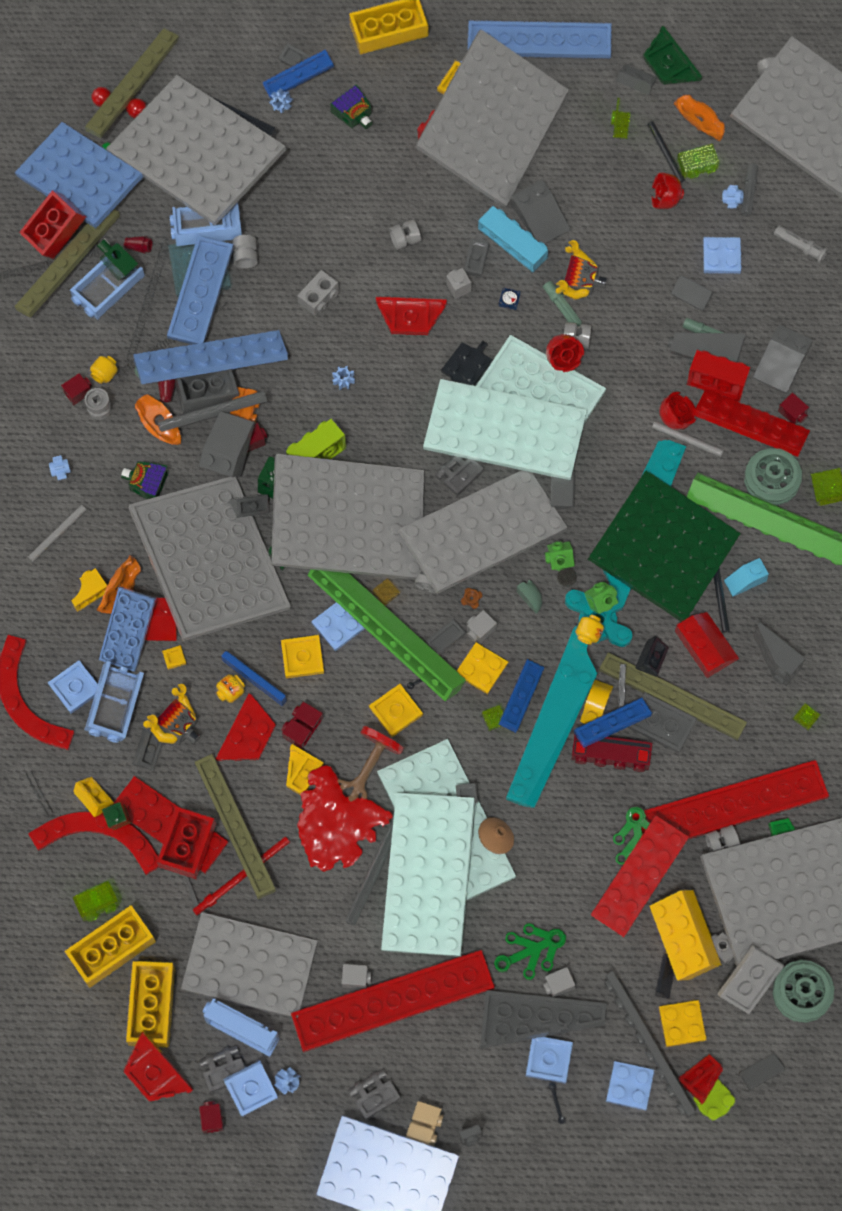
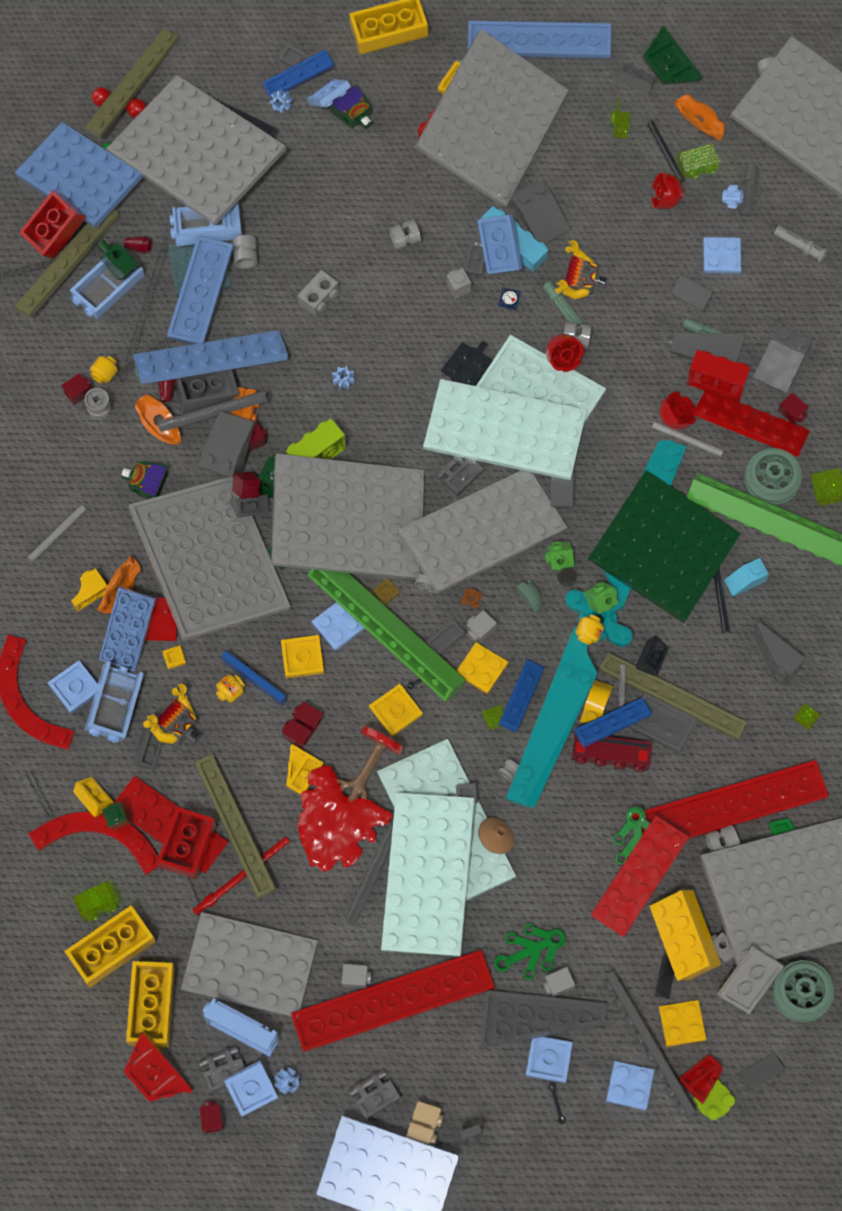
(59, 467): light blue gear -> none
(246, 485): none -> dark red brick
(248, 733): red wing -> none
(329, 92): none -> light blue plate
(410, 315): red wing -> none
(499, 244): none -> medium blue plate
(509, 770): none -> light grey wheel
(706, 643): red slope -> none

